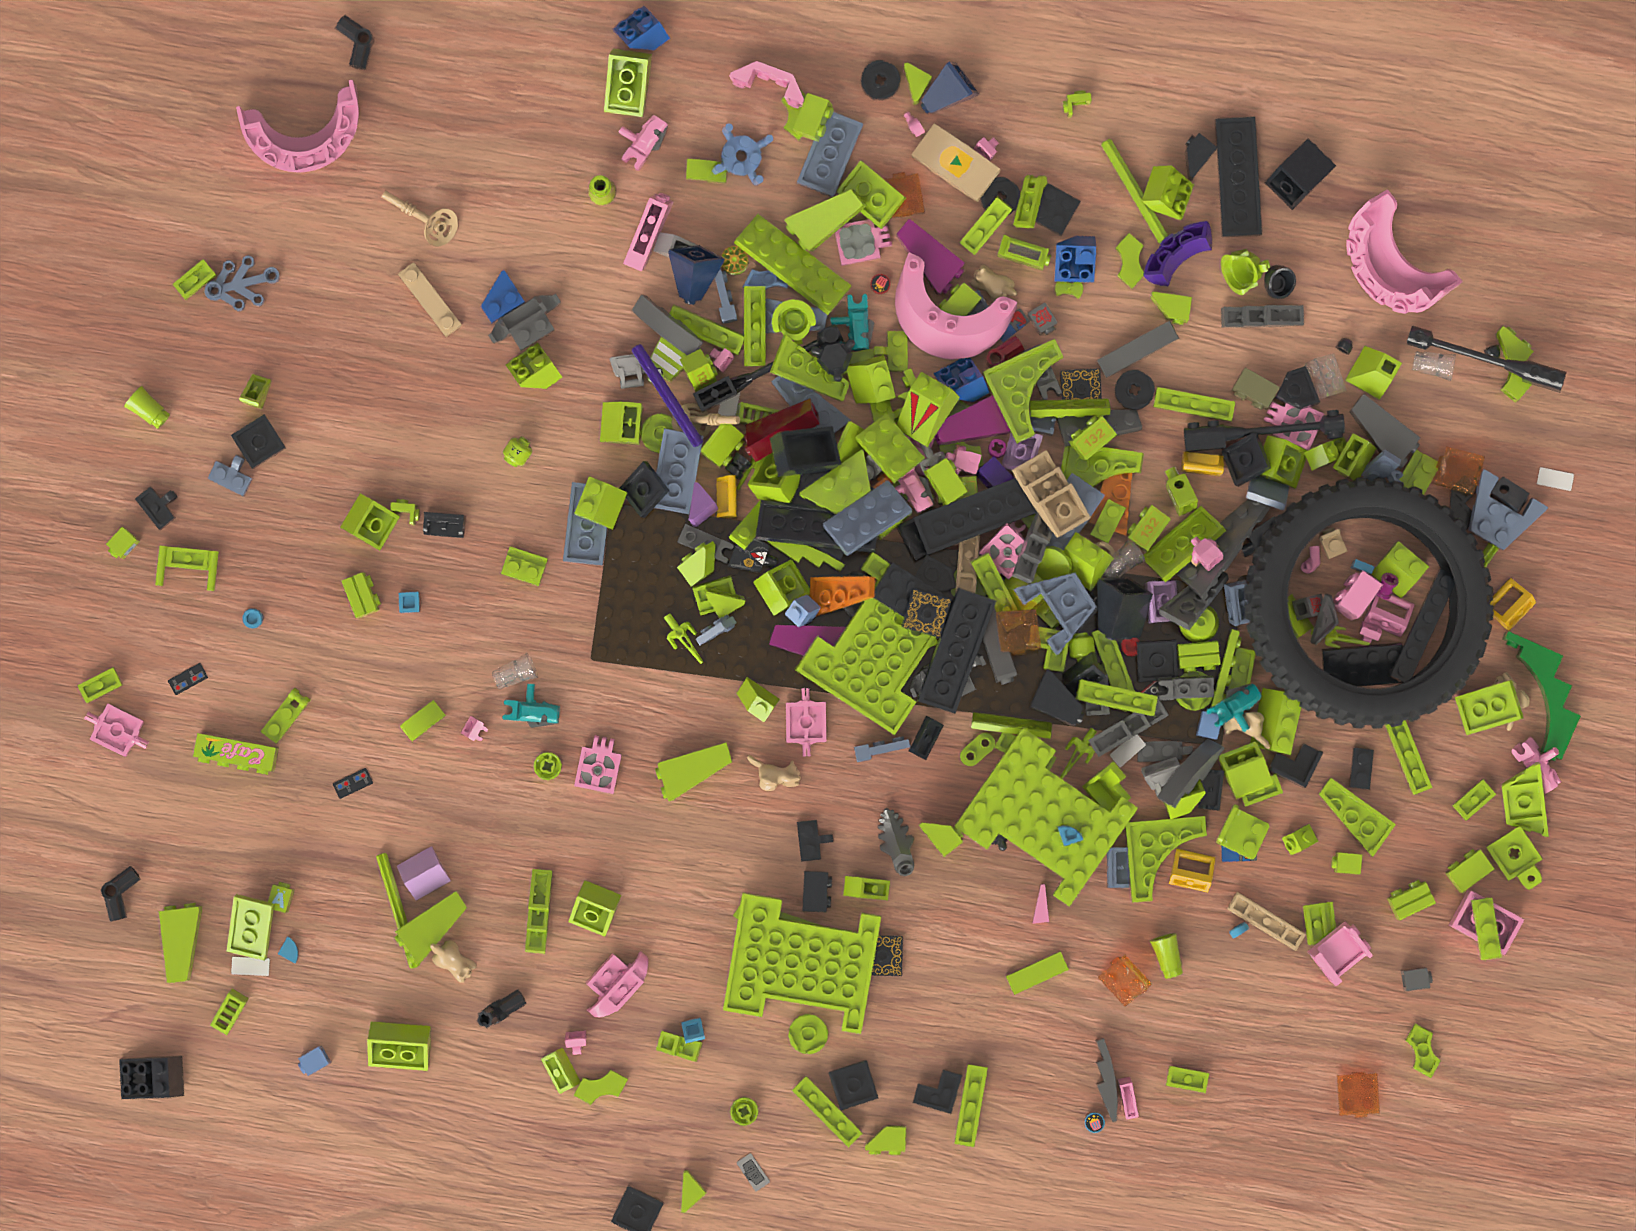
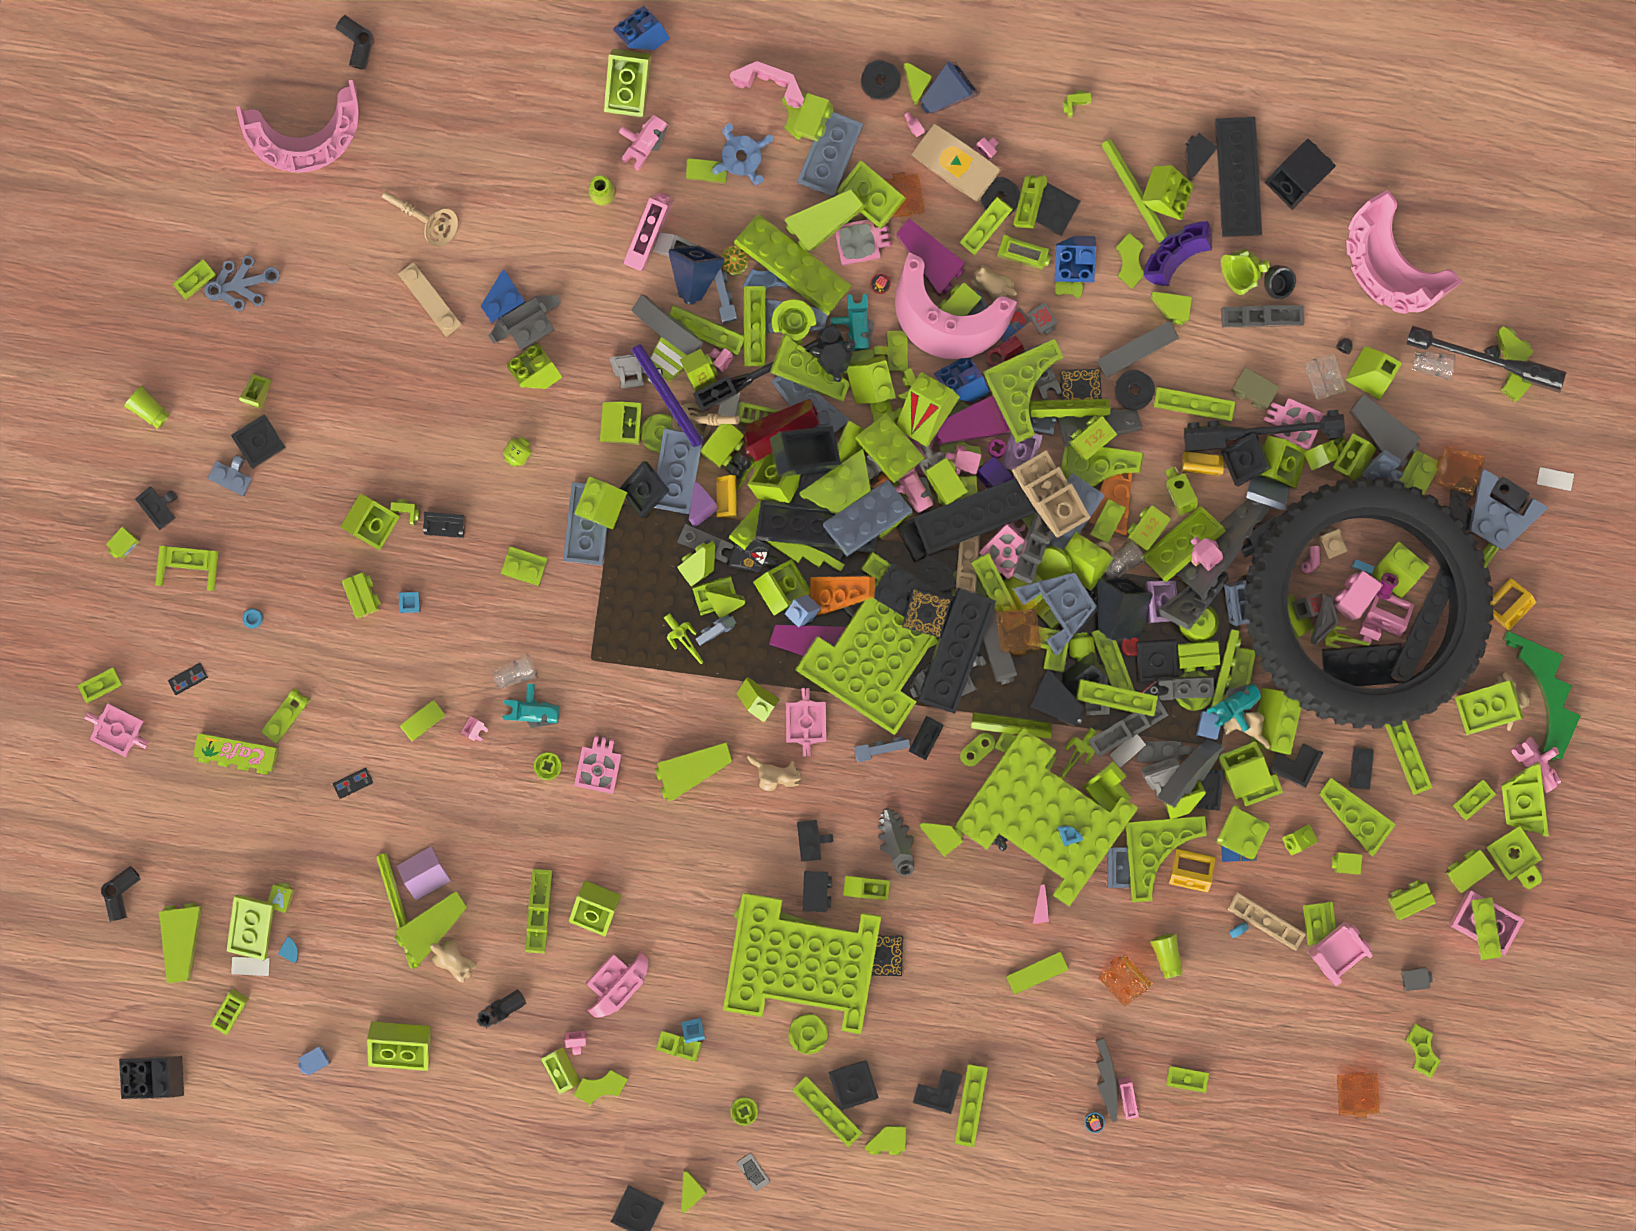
(1298, 389): black plate -> none

